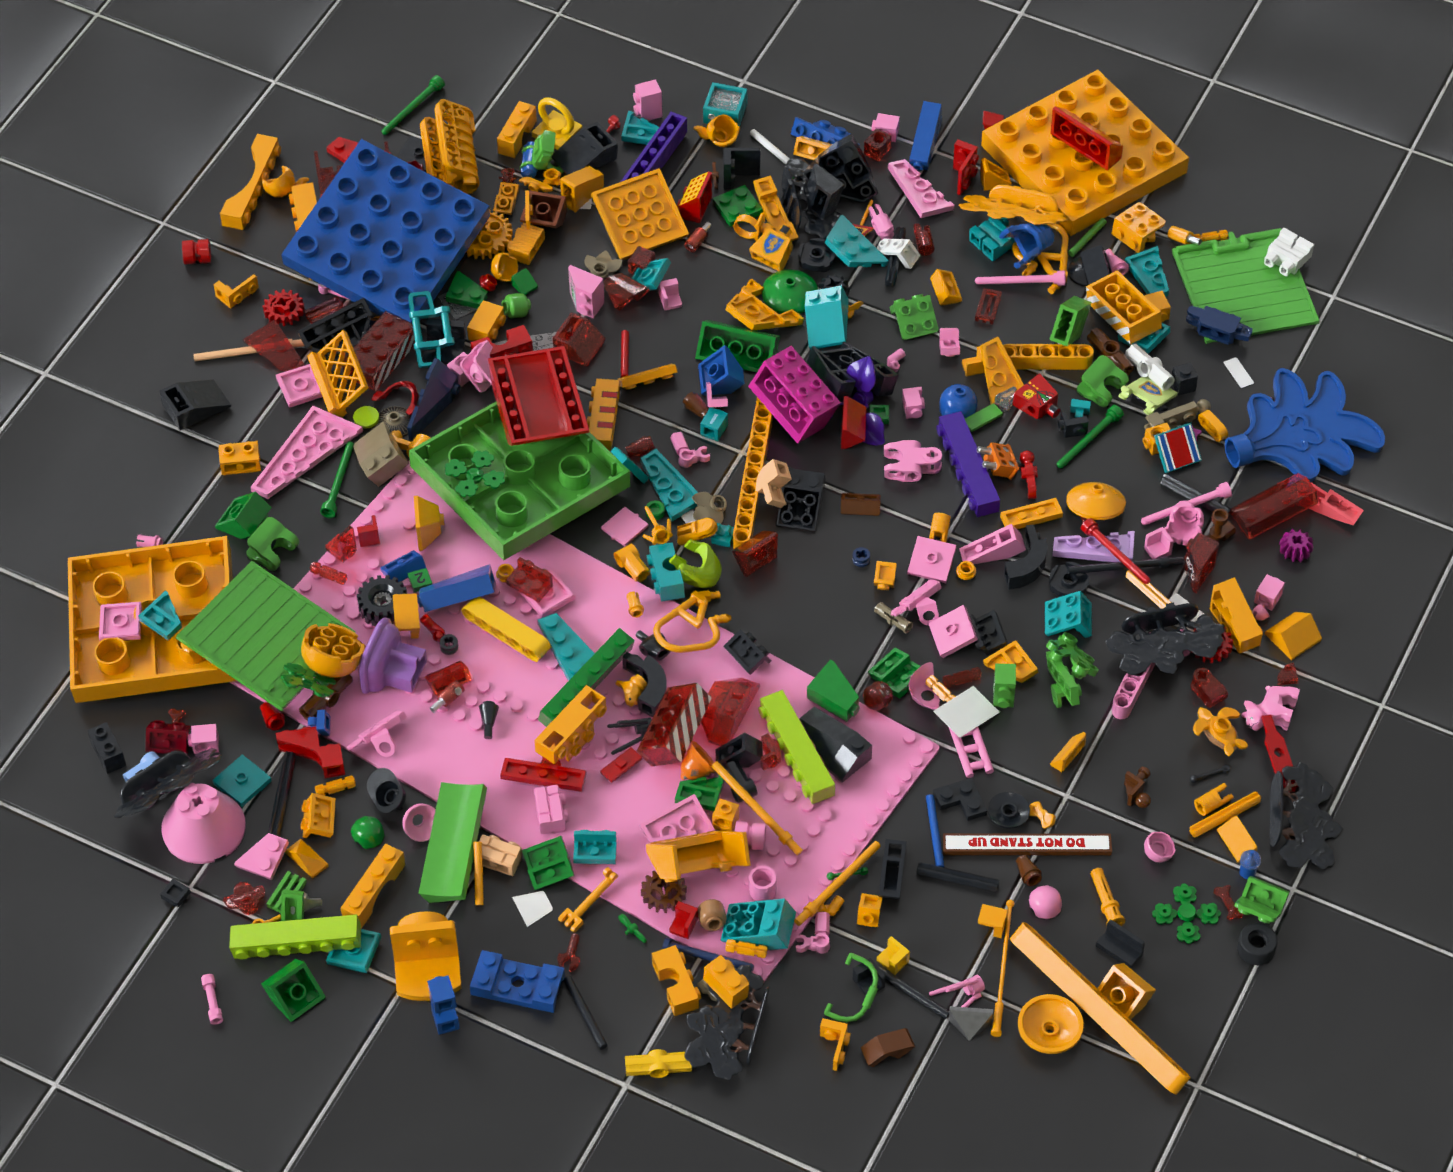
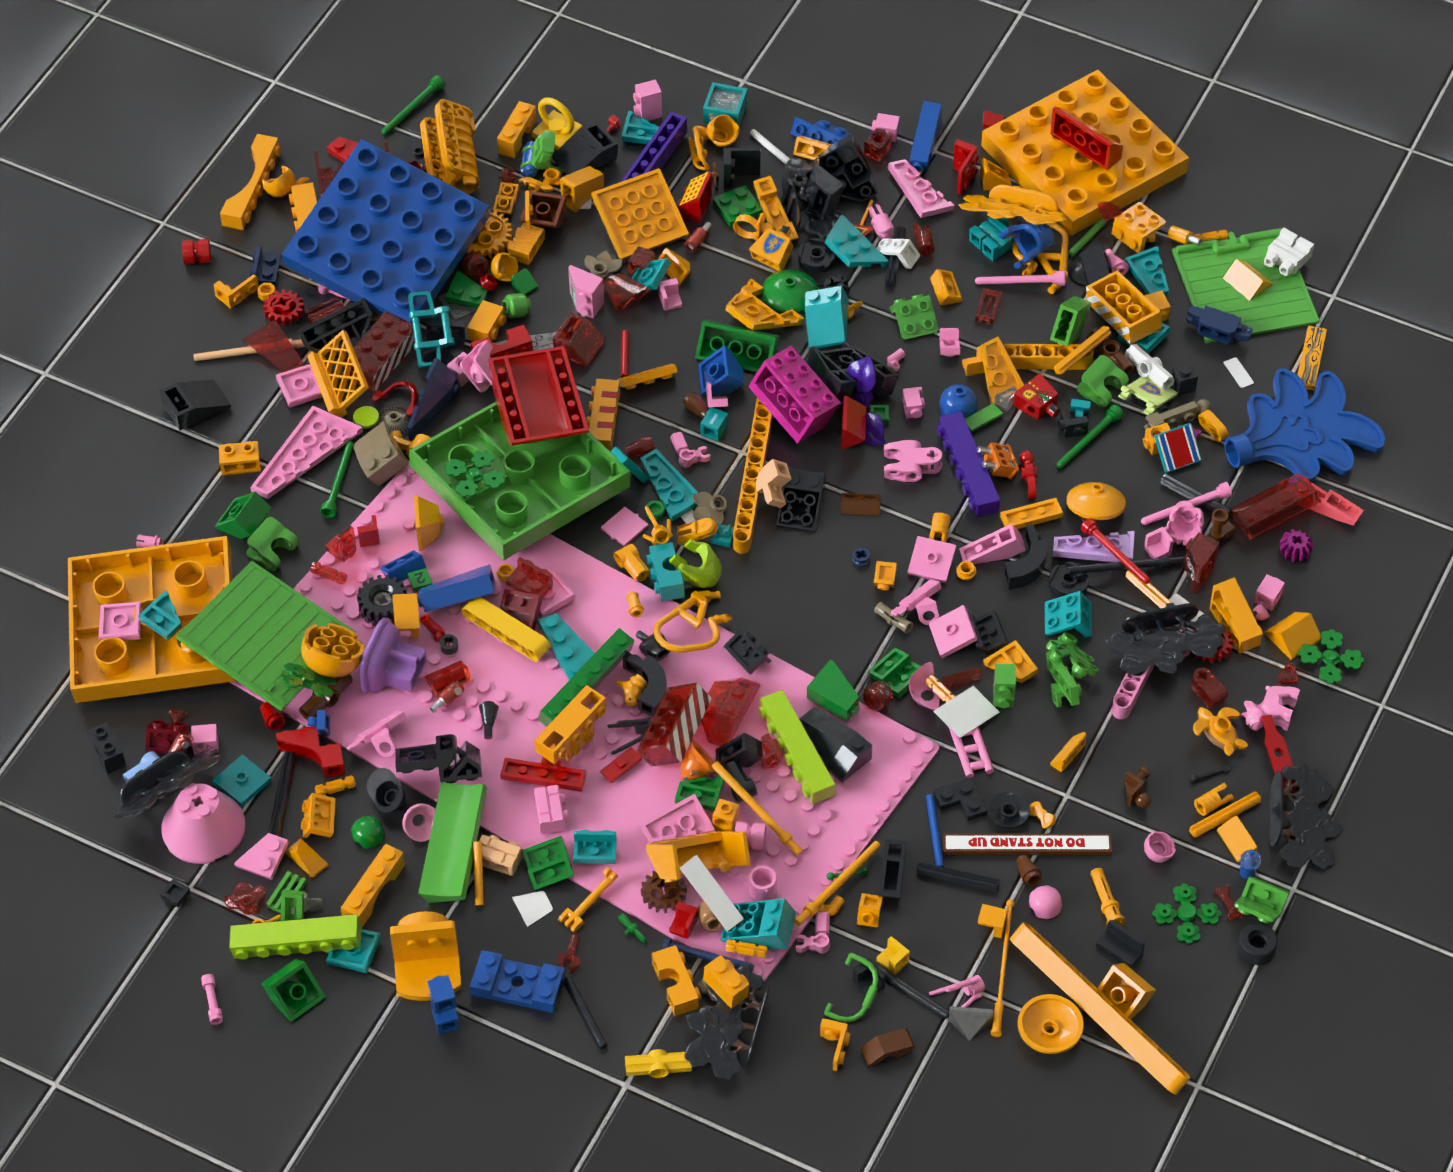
(181, 742): none -> clear red piece
(265, 266): none -> dark blue bracket
(266, 289): none -> light orange tile
(452, 761): none -> black piece
(475, 264): none -> clear red head
(522, 606): none -> dark red wing
(679, 266): none -> light orange slope
(701, 153): none -> light orange piece
(711, 893): none -> white sticker
(756, 552): clear red slope -> none
(1082, 350): none -> light orange axle
(1109, 210): none -> clear red tile
(1246, 279): none -> slope
(1311, 356): none -> light orange tile
(1330, 658): none -> green plant

